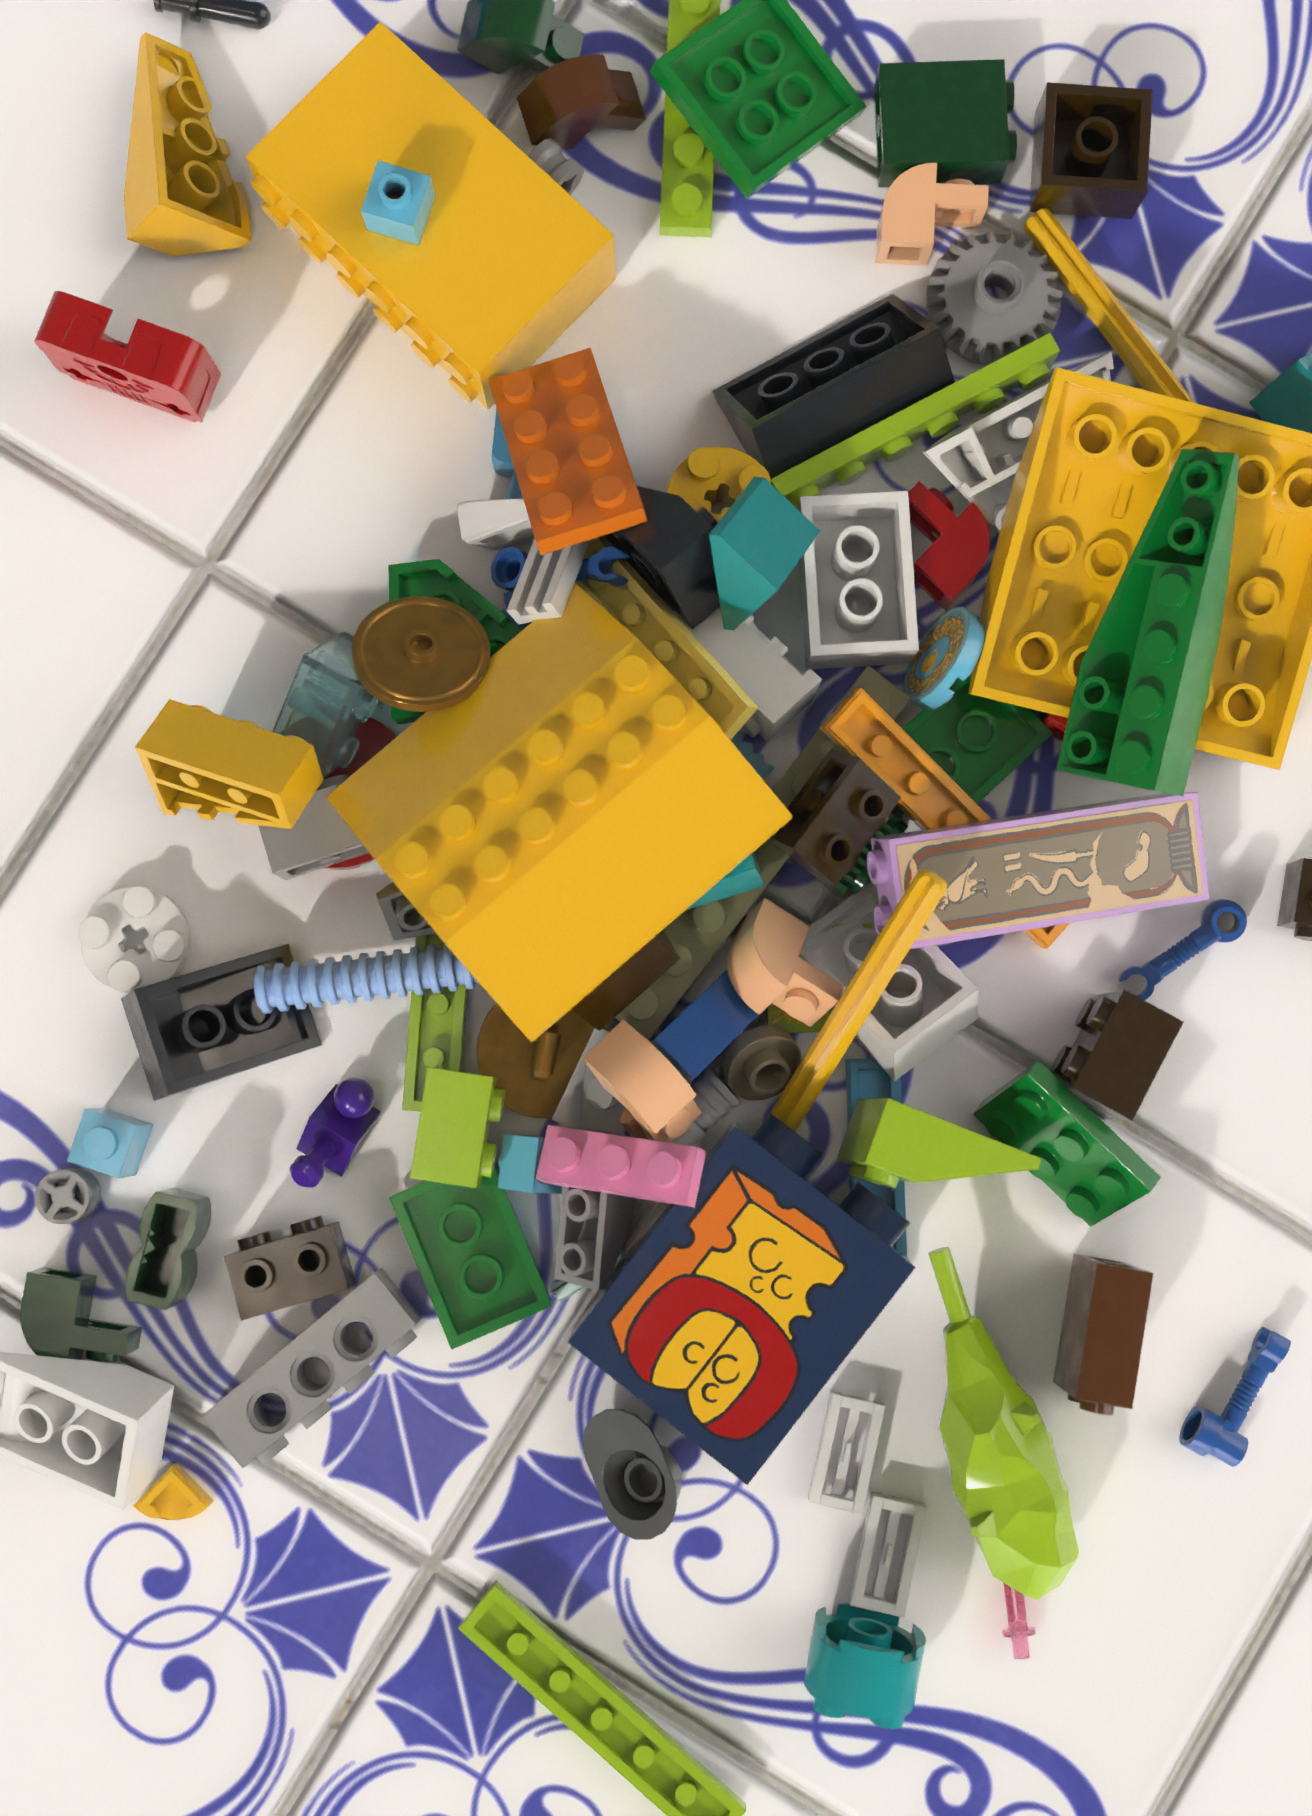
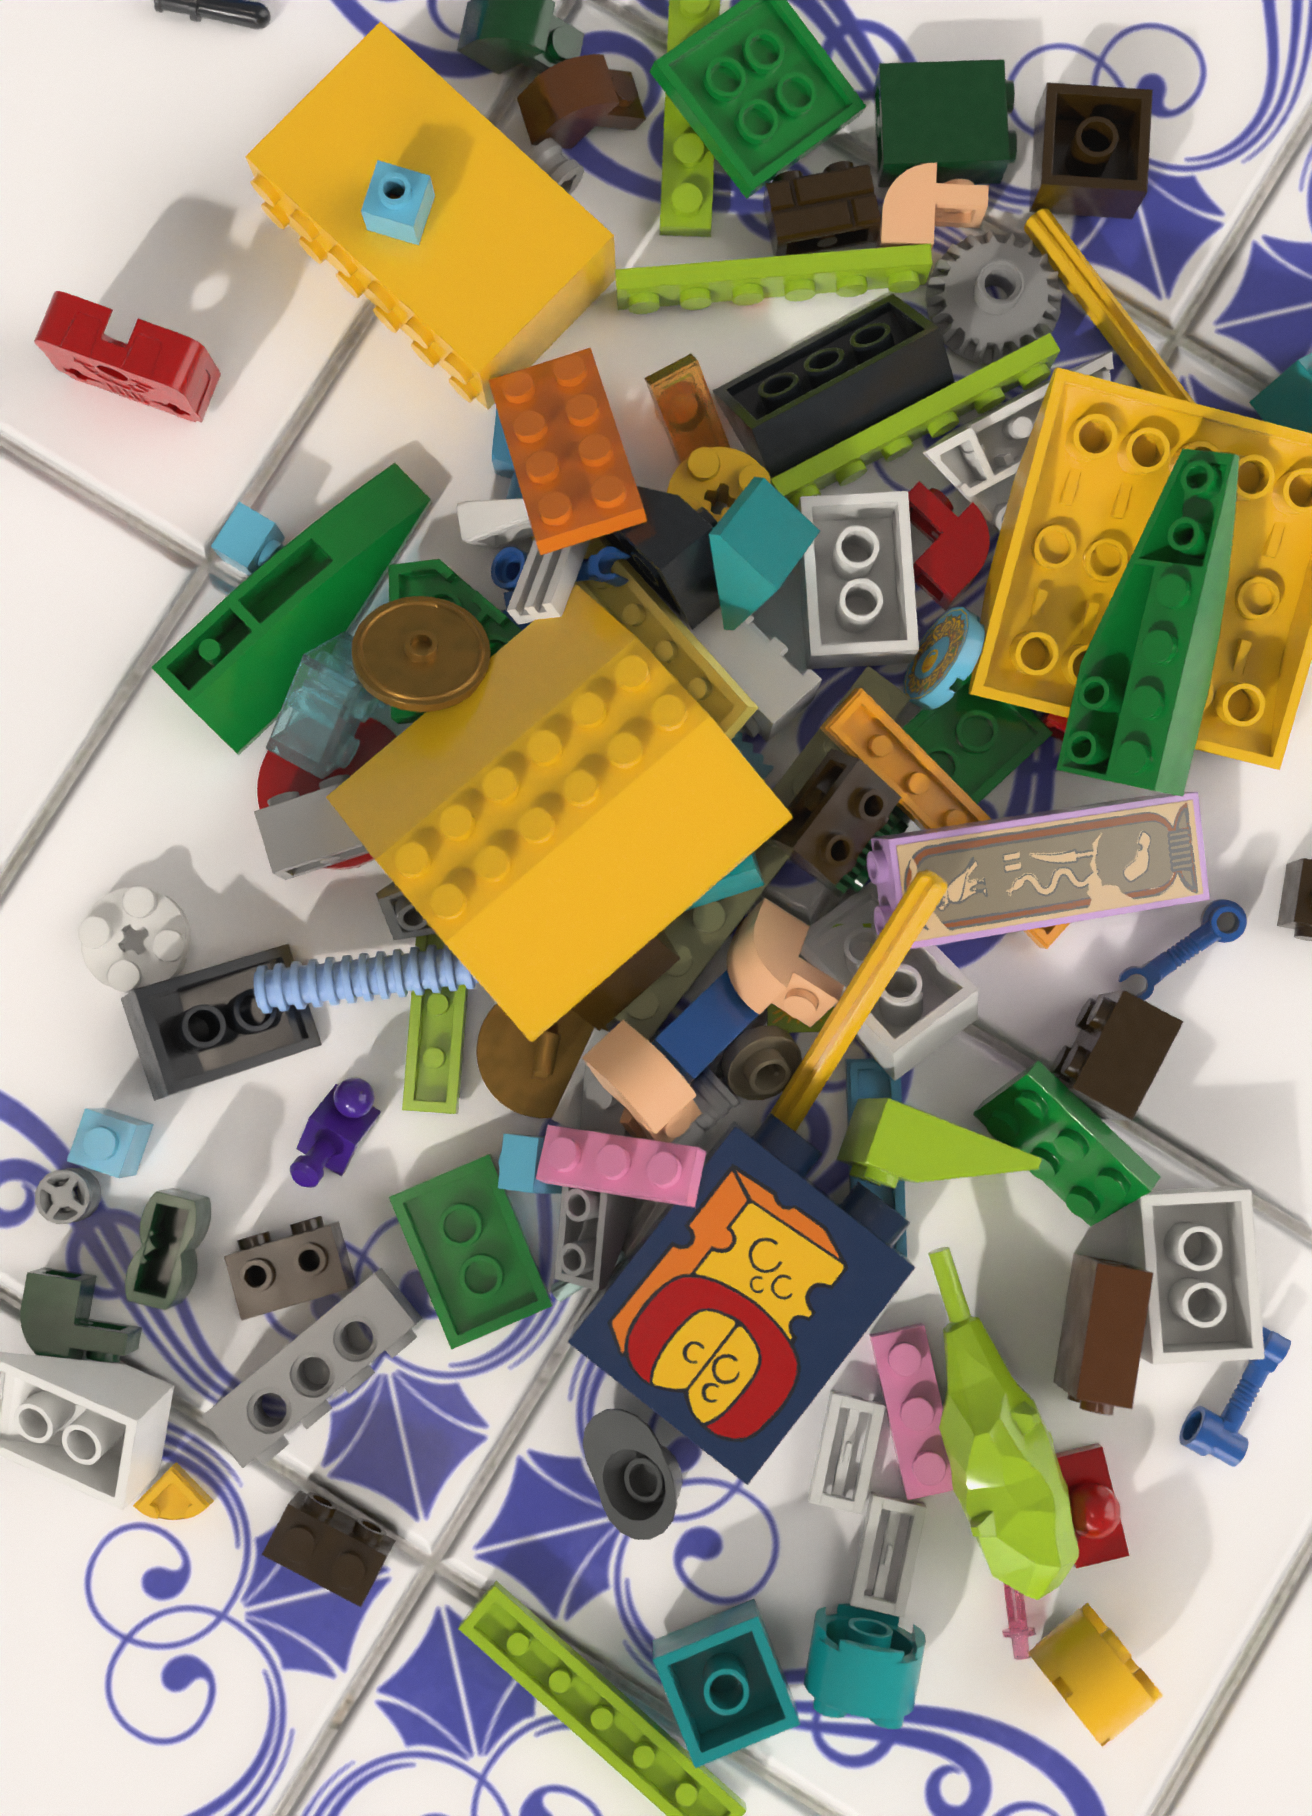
(176, 169): yellow wedge -> none
(227, 767): yellow wedge -> none
(247, 540): none -> medium azure plate
(248, 648): none -> green wedge
(329, 1546): none -> dark brown brick
(456, 1128): lime brick -> none
(685, 407): none -> clear orange tile
(724, 1683): none -> teal brick
(787, 276): none -> lime plate
(821, 209): none -> dark brown brick
(913, 1409): none -> bright pink plate
(1093, 1505): none -> red tile
(1095, 1674): none -> yellow brick
(1203, 1276): none -> white brick

